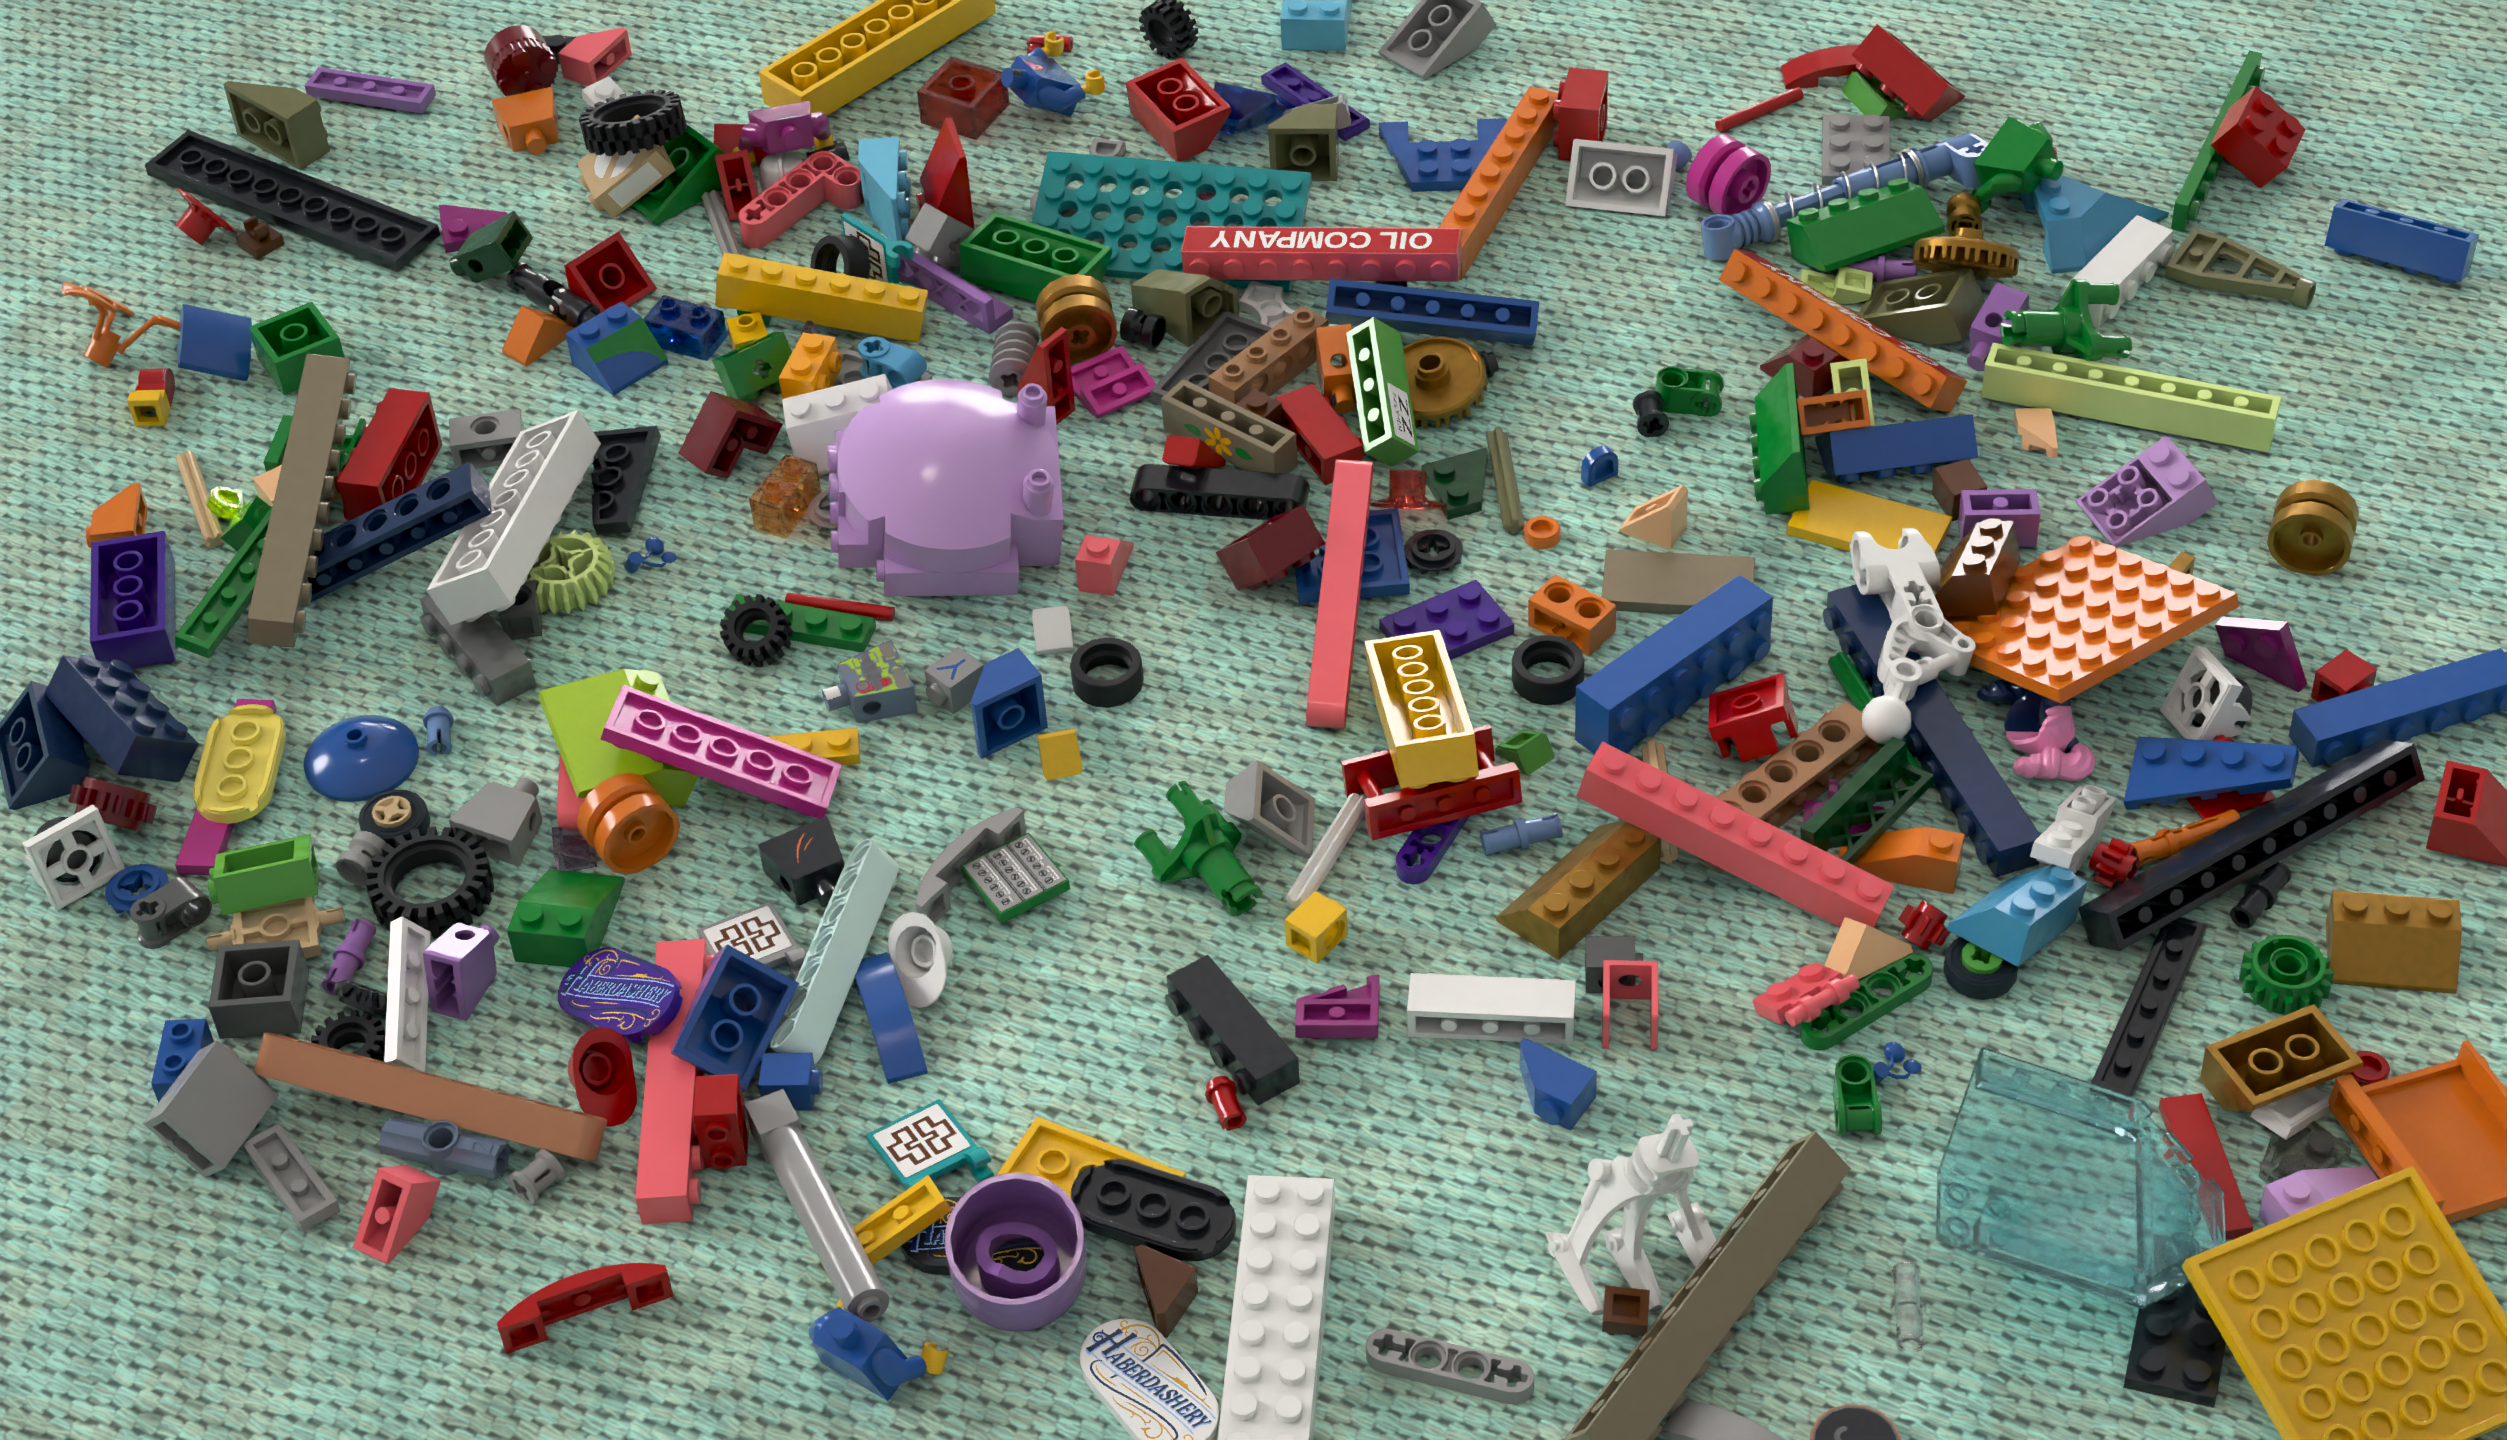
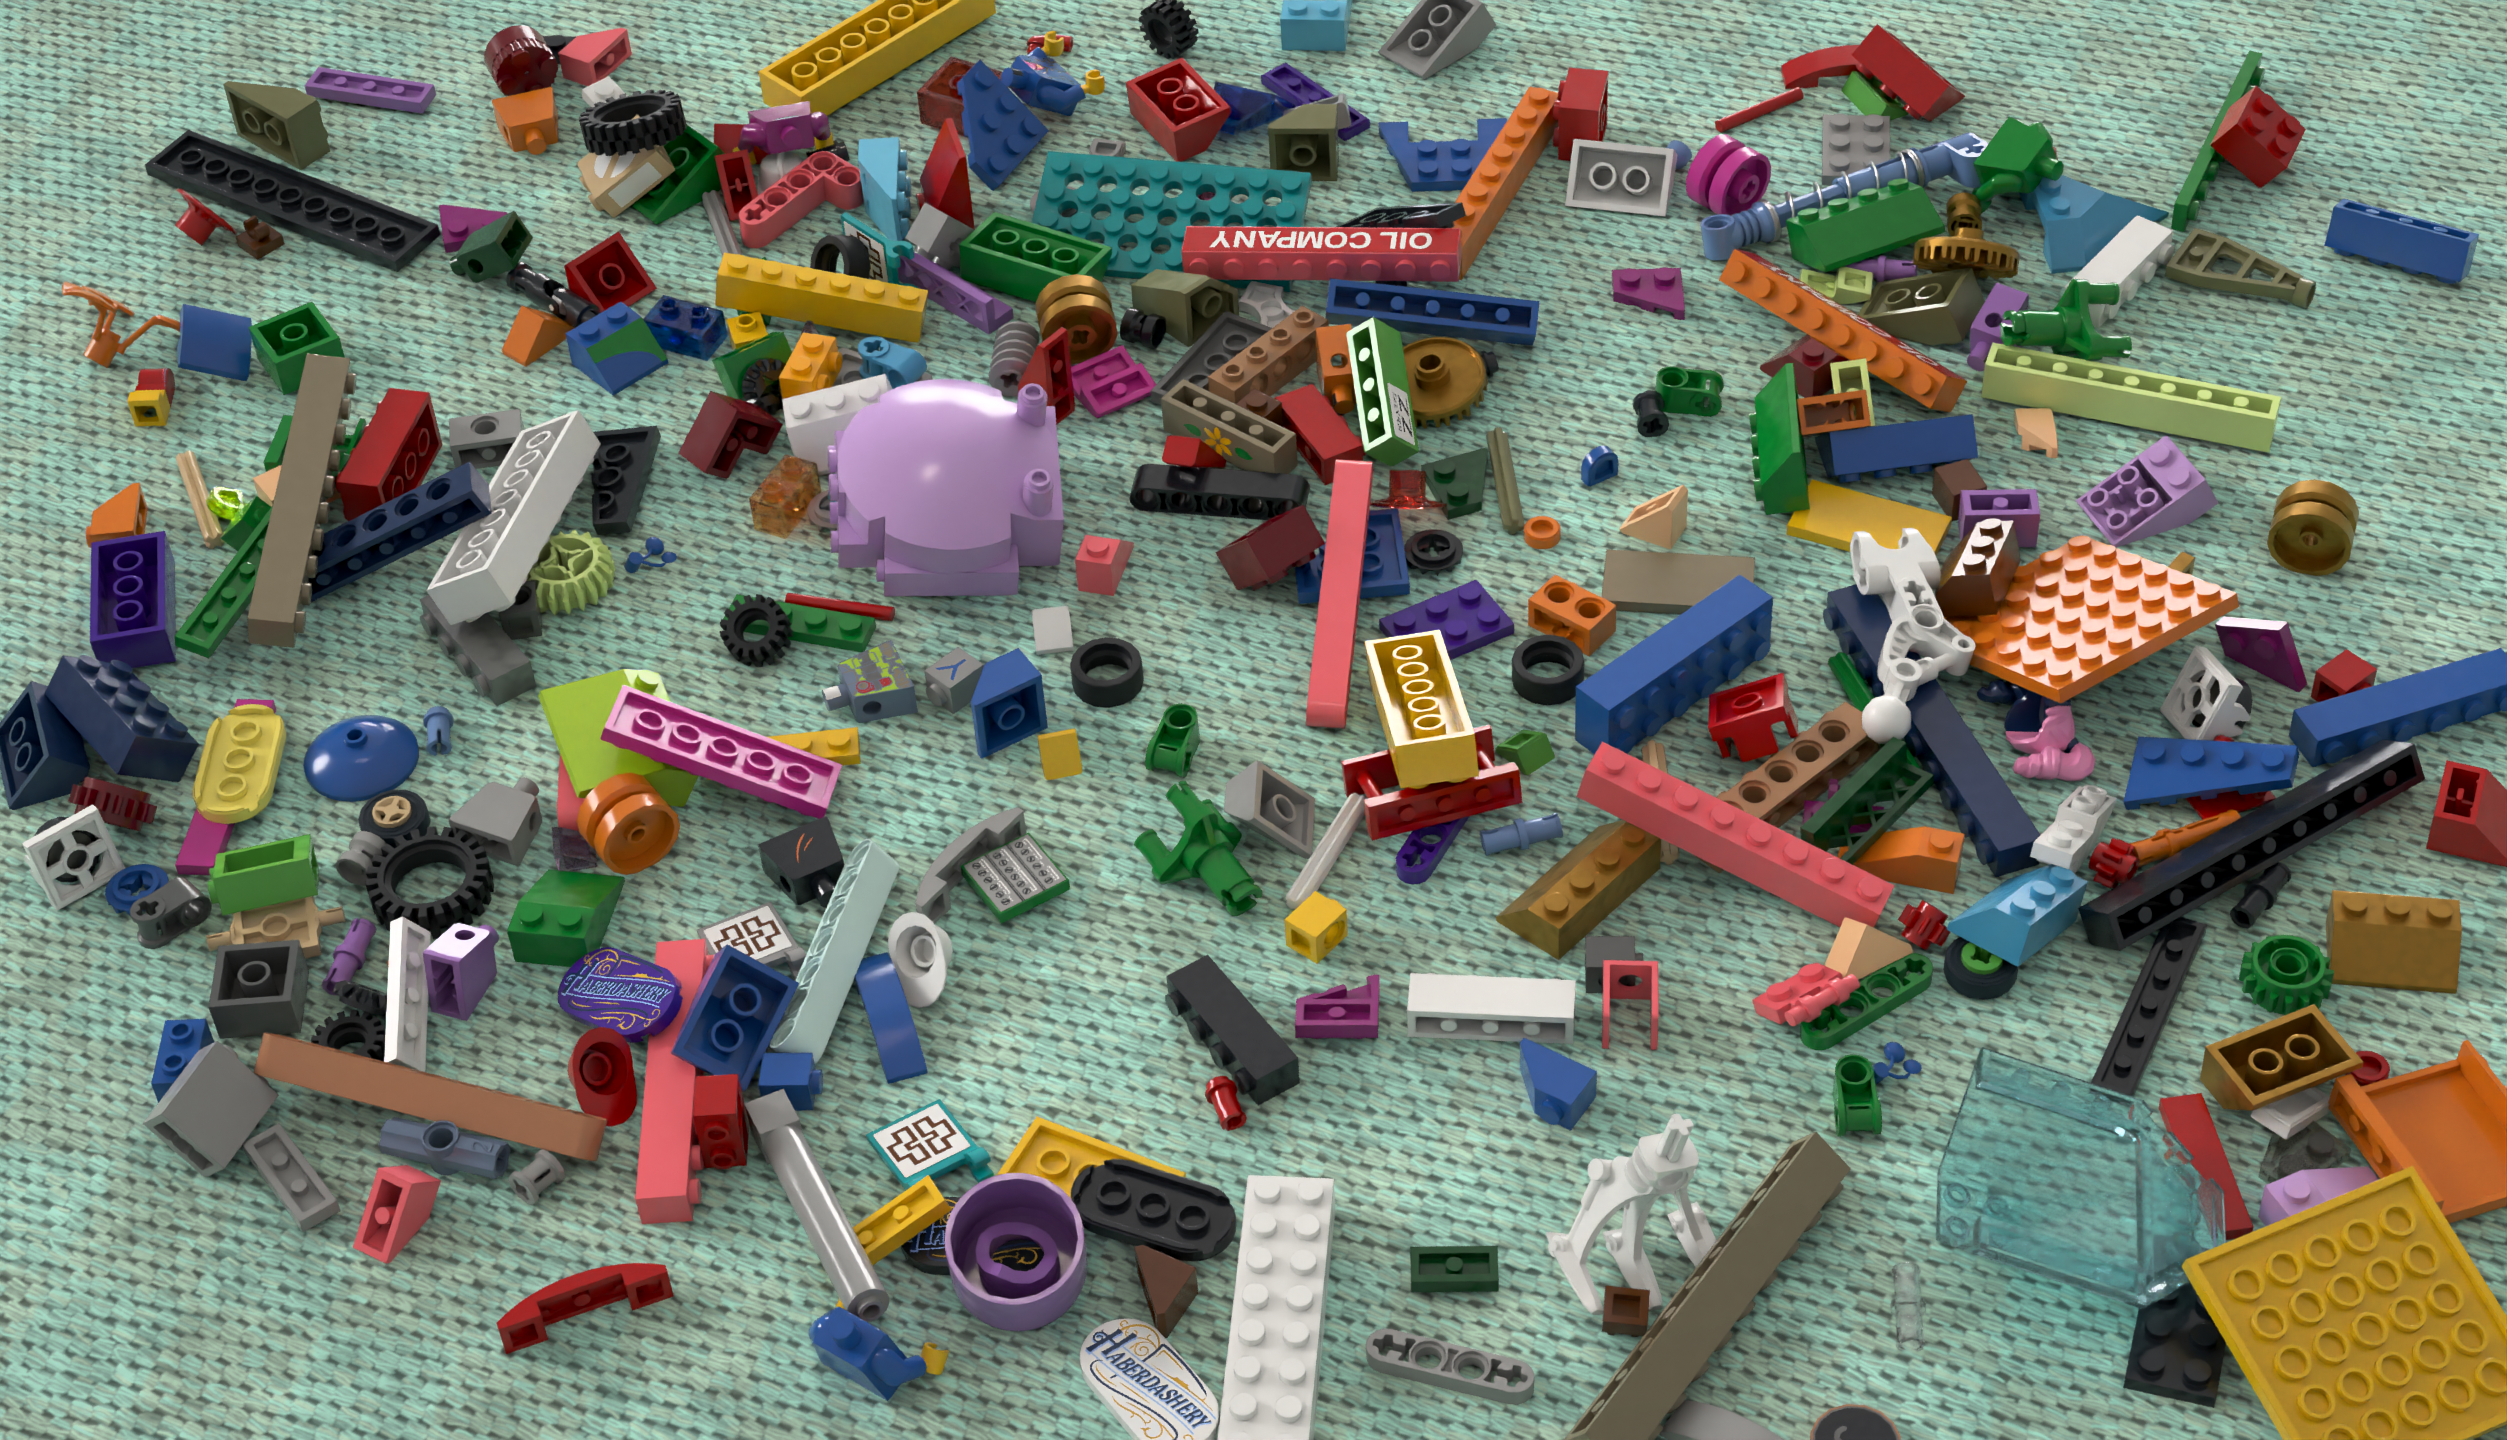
(754, 385): none -> black gear
(997, 125): none -> blue plate
(1174, 740): none -> green piece
(1409, 216): none -> black wing
(1454, 1269): none -> dark green plate
(1650, 289): none -> magenta wing

